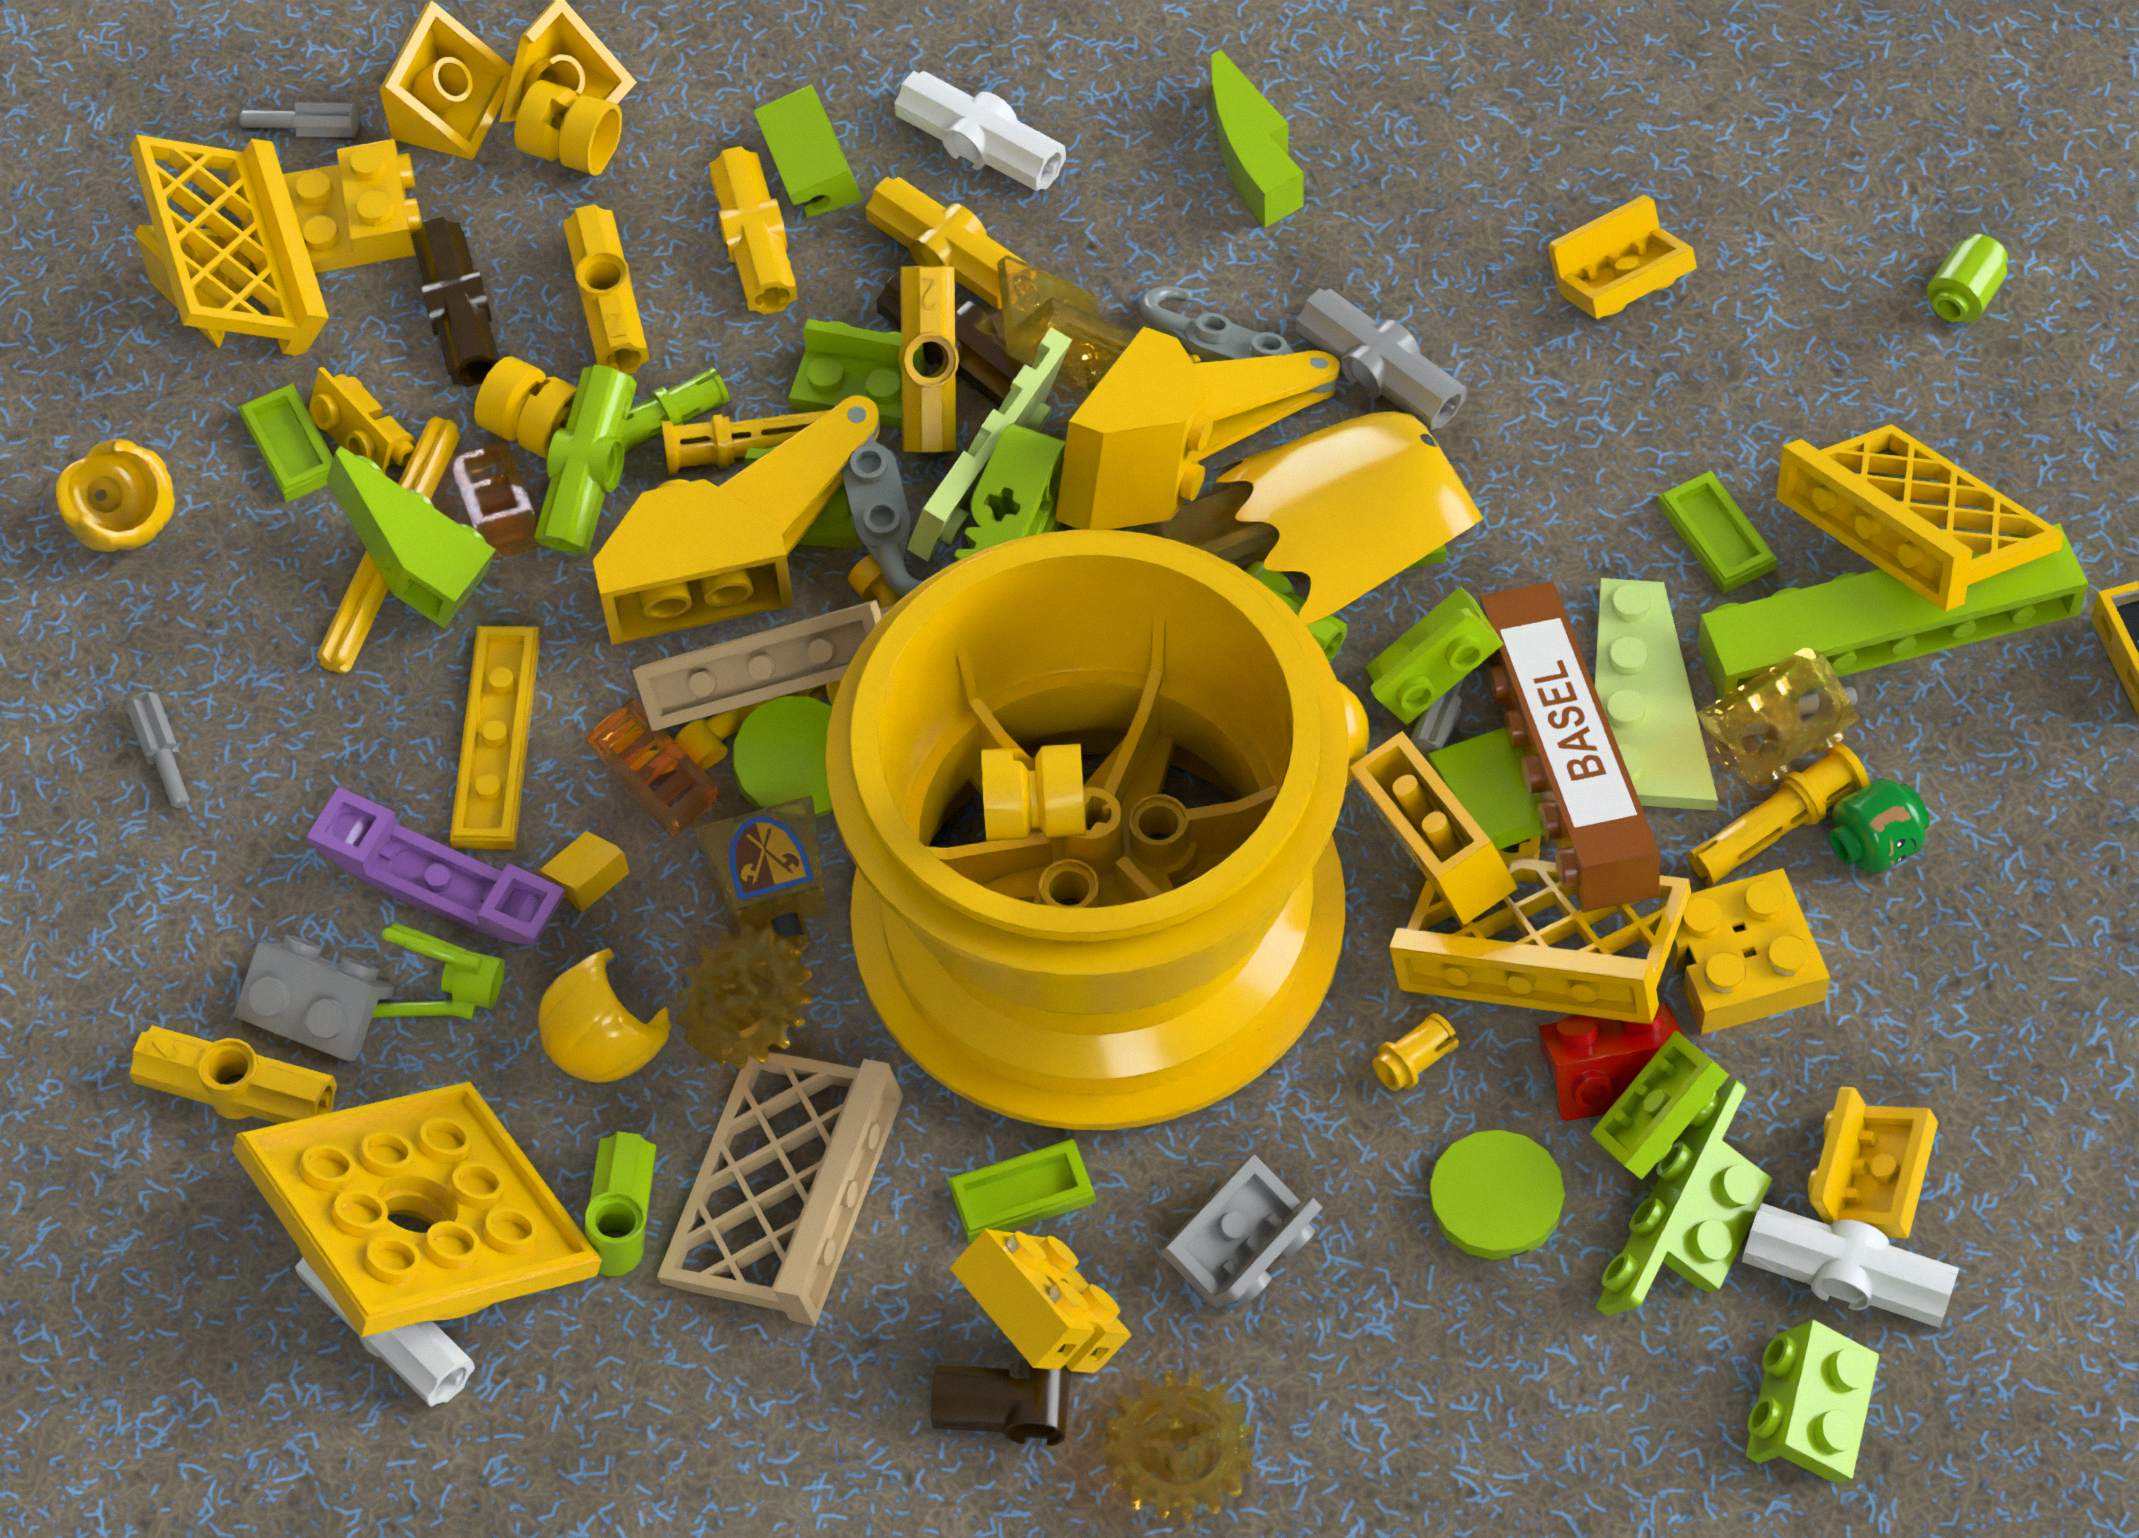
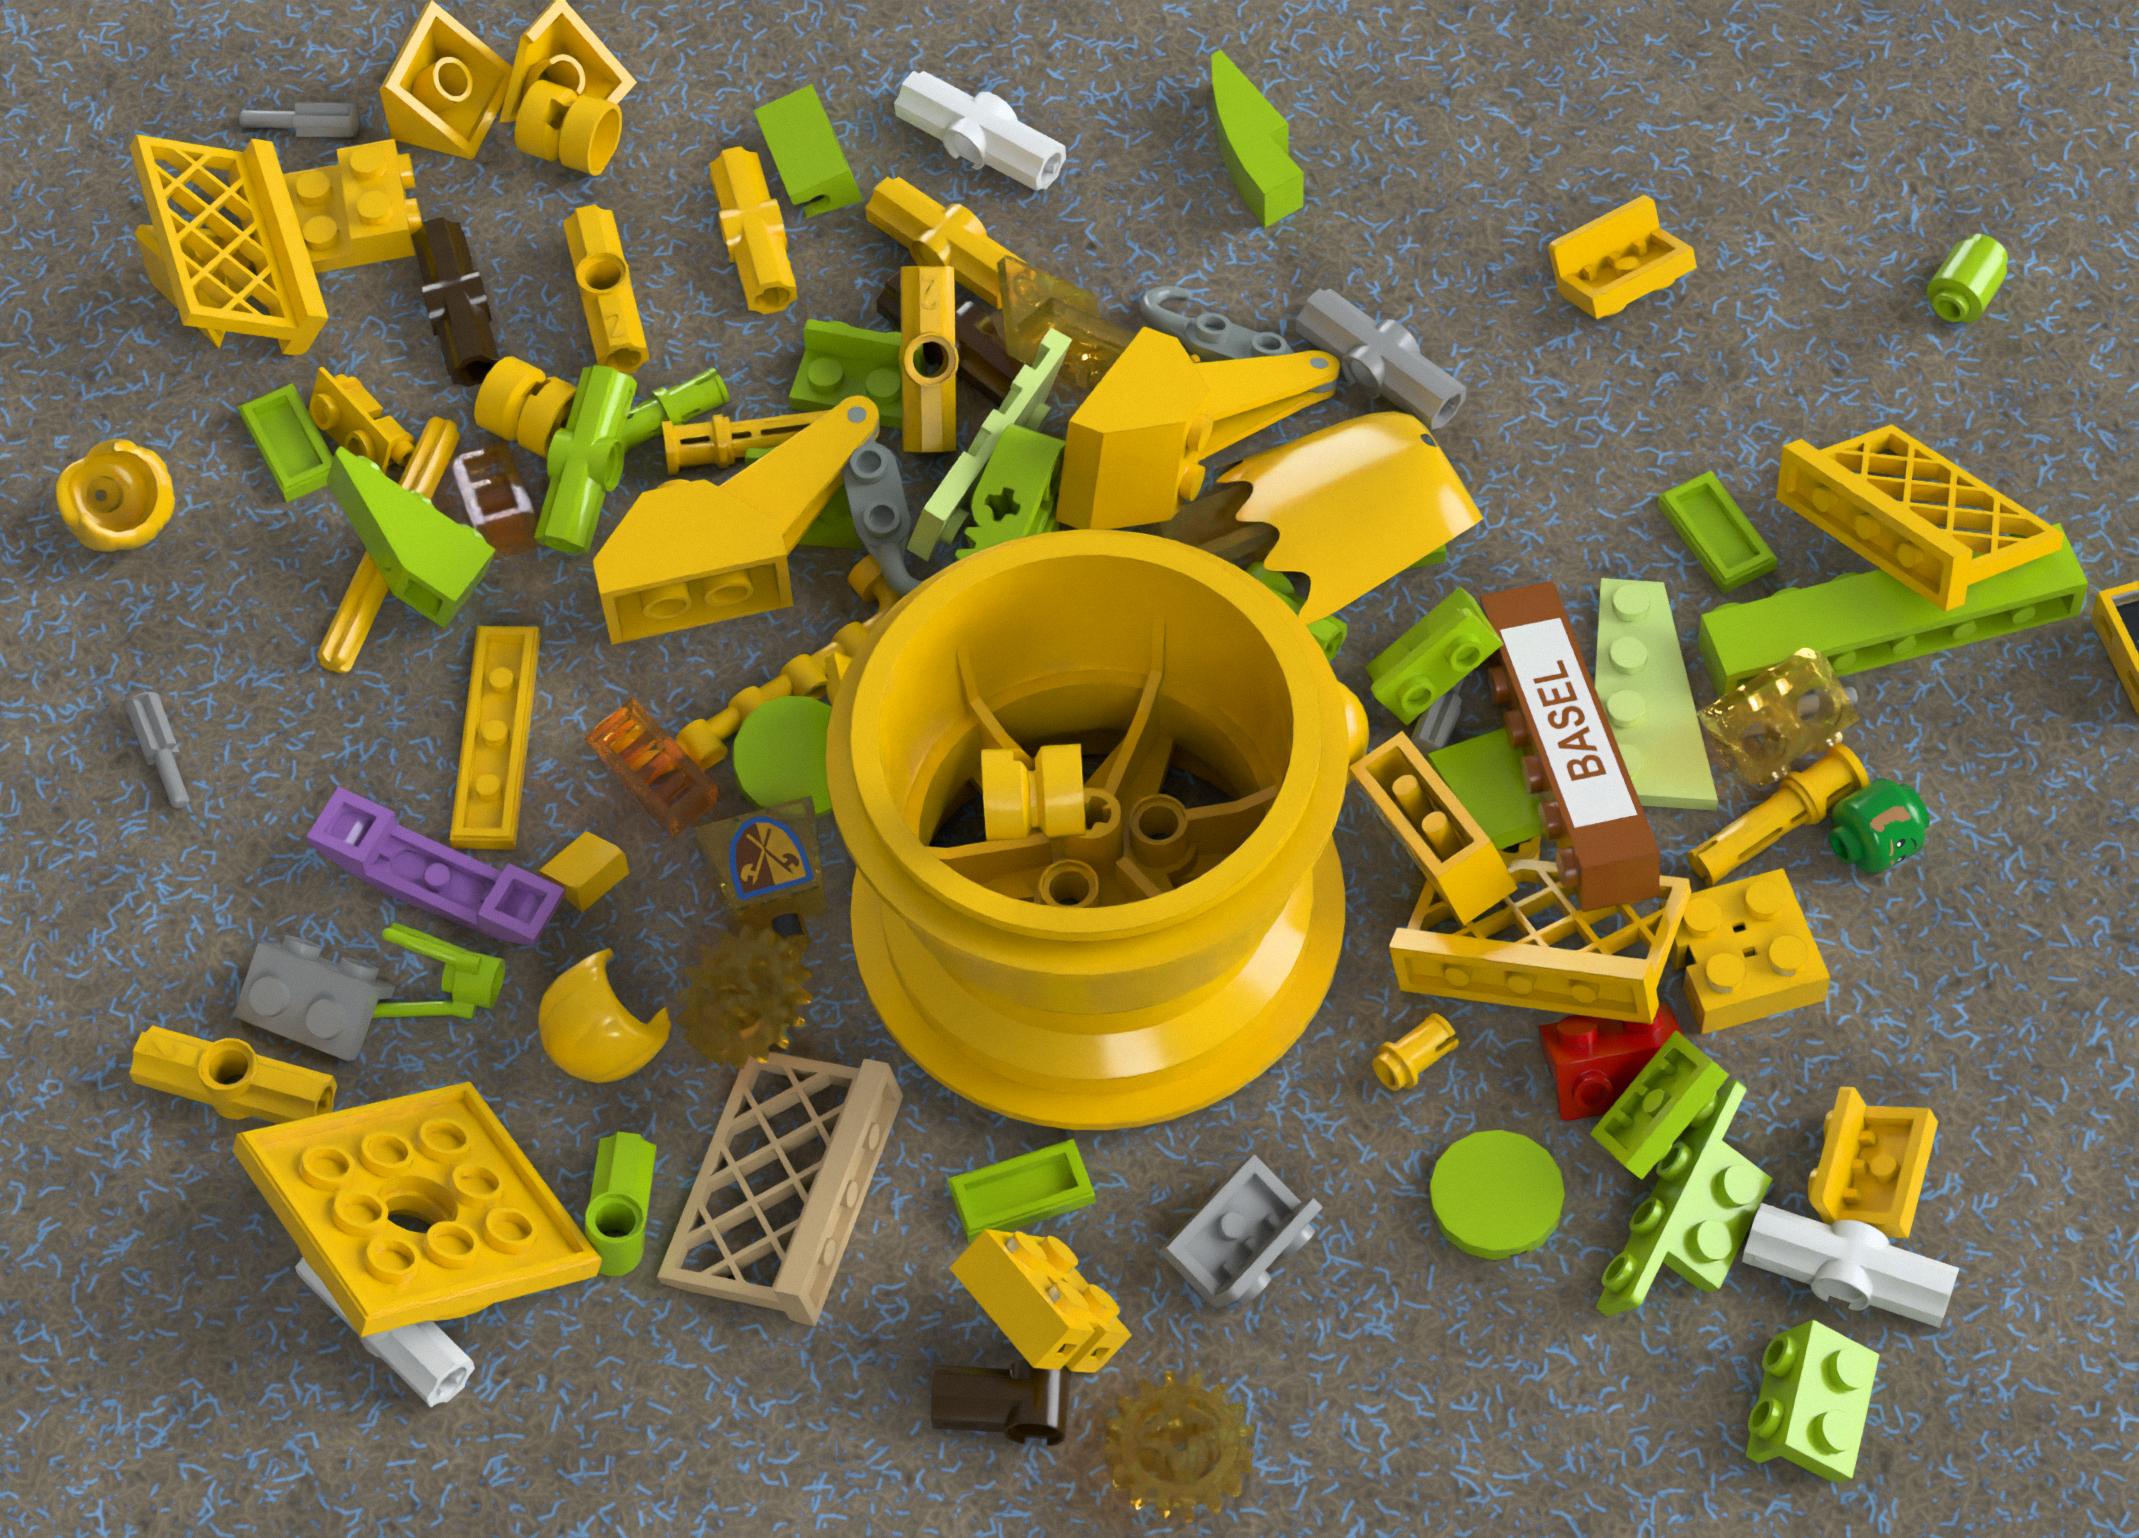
(754, 666): tan fence -> none

